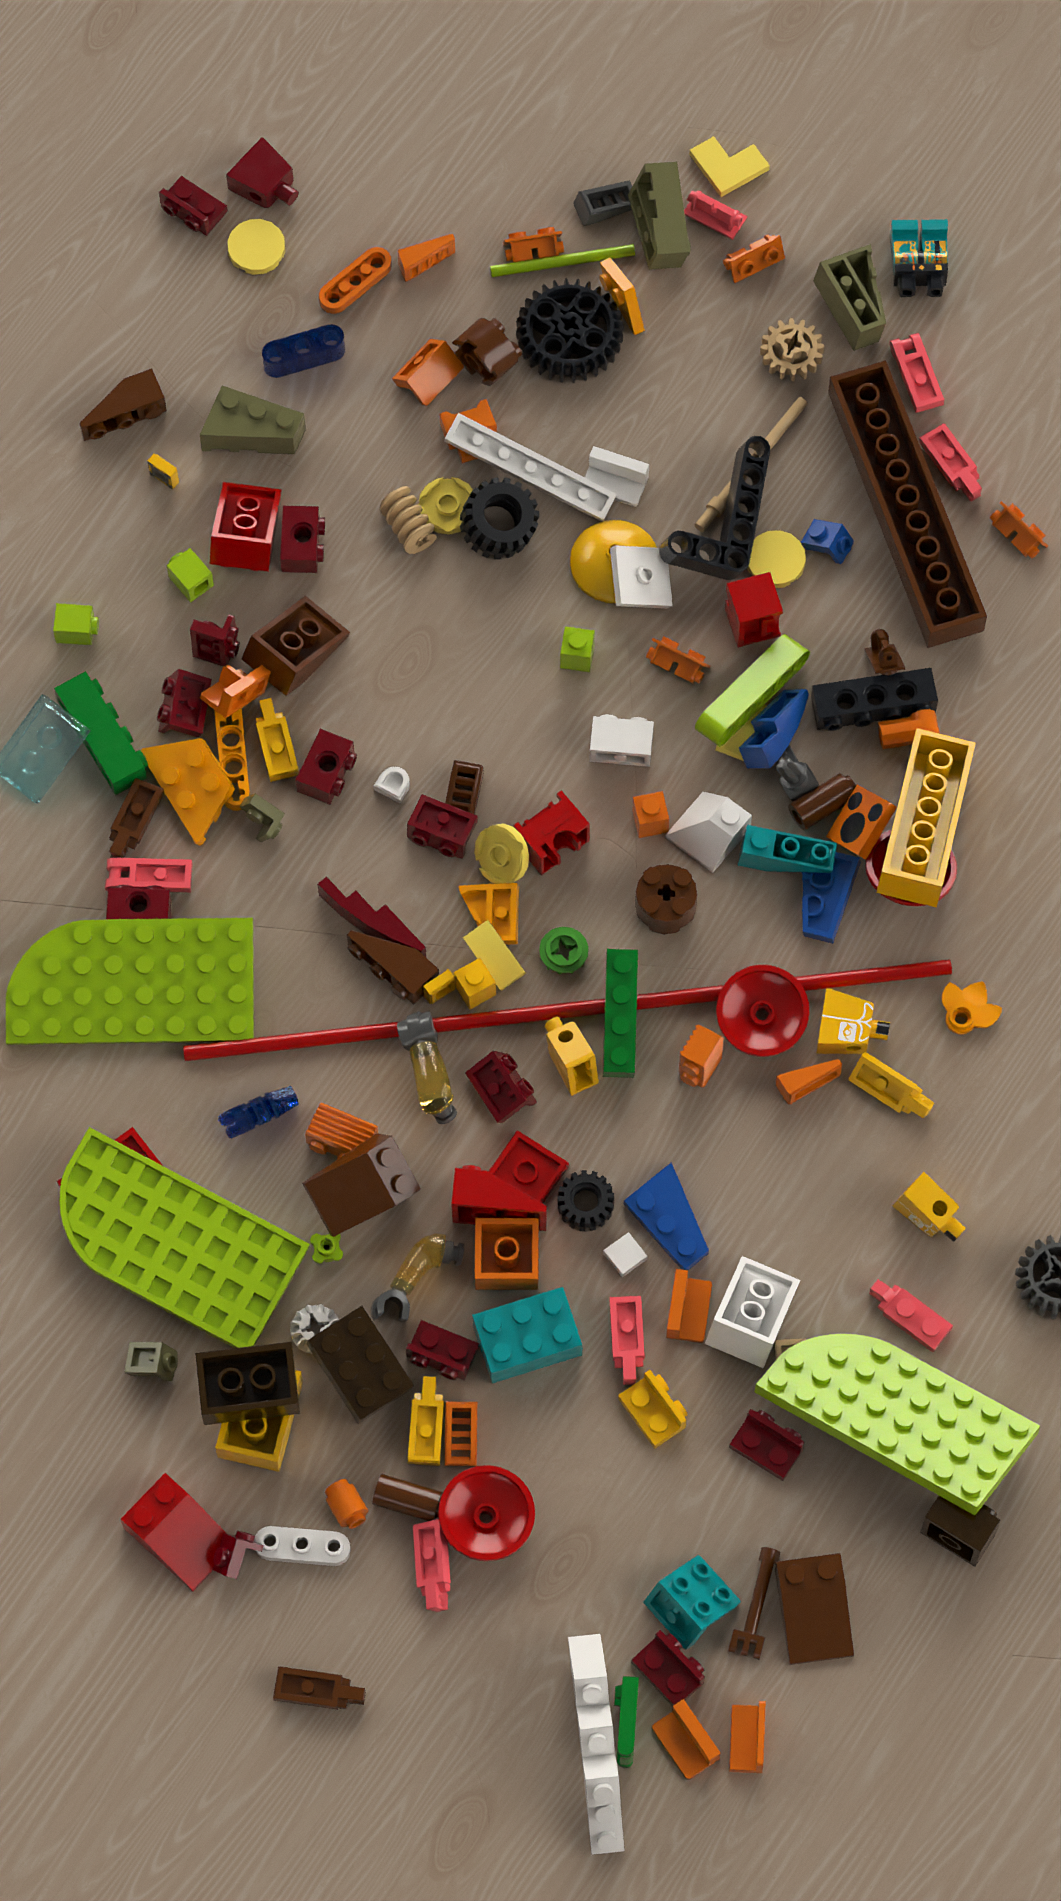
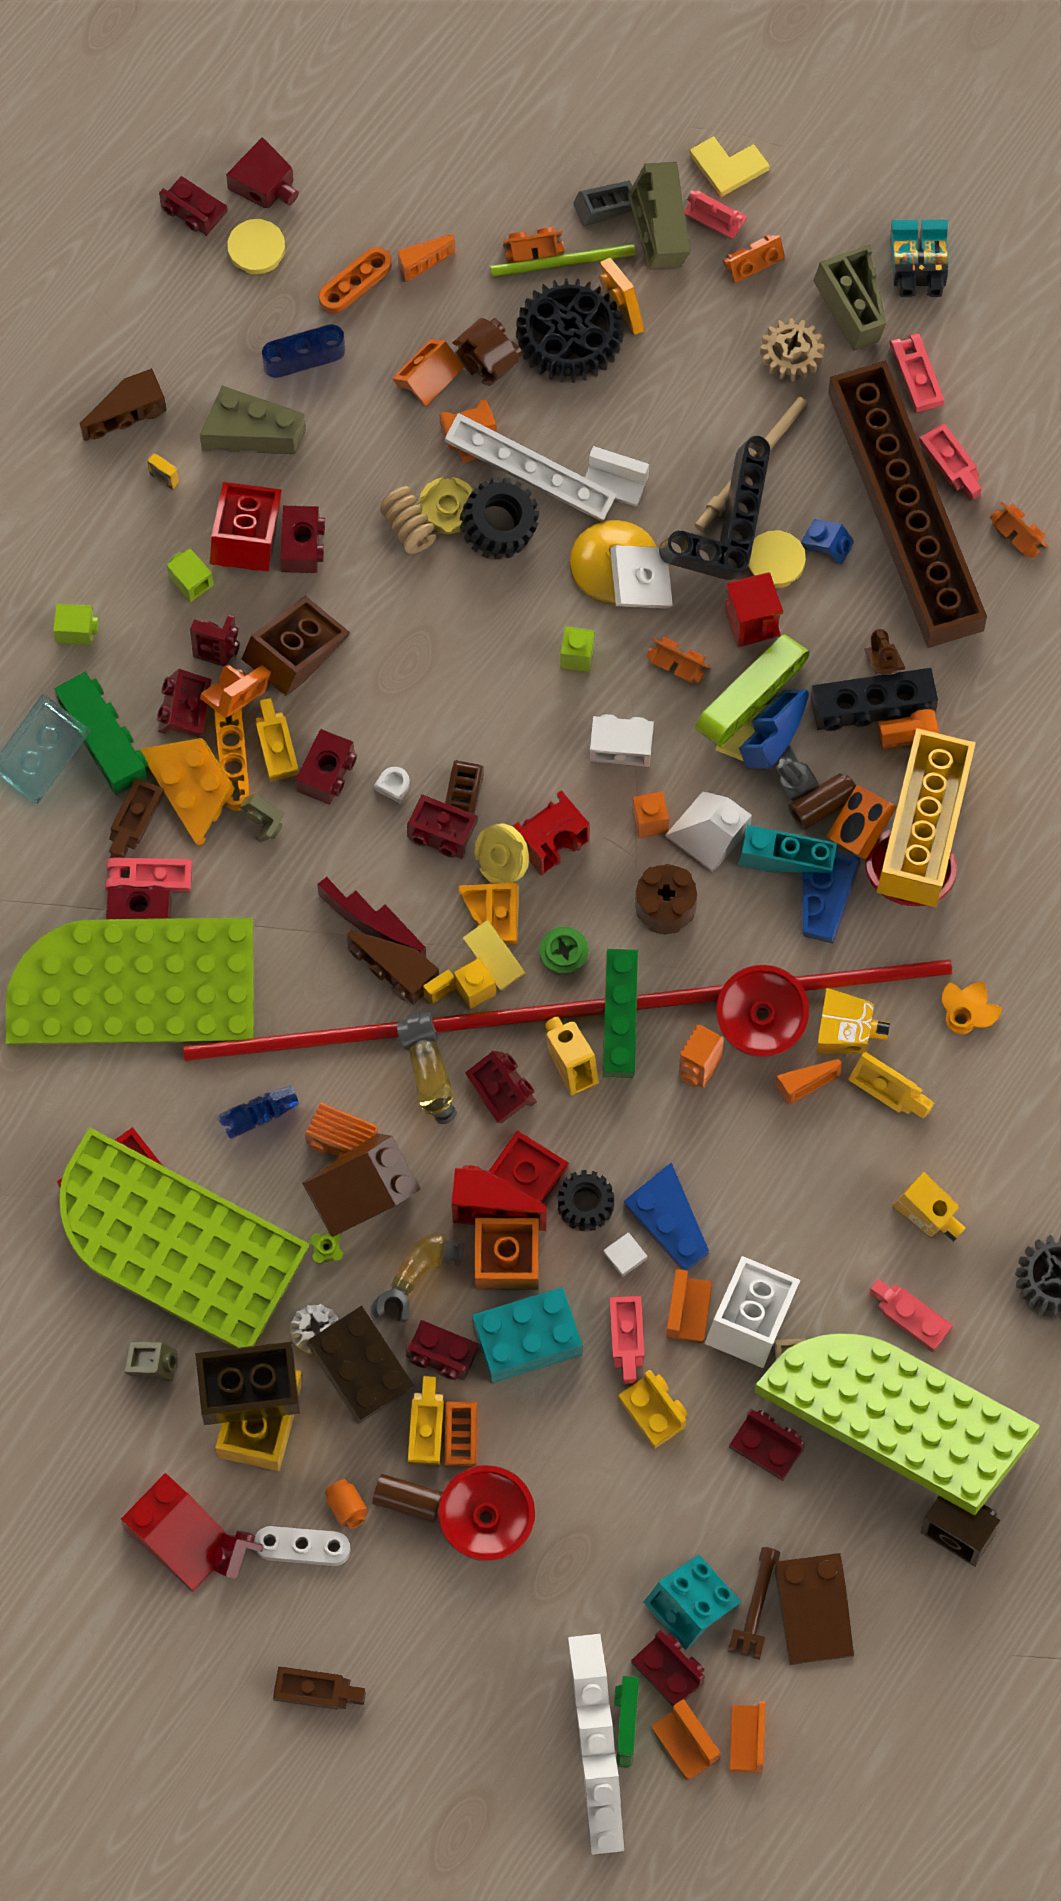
(432, 1564): coral hinge -> none

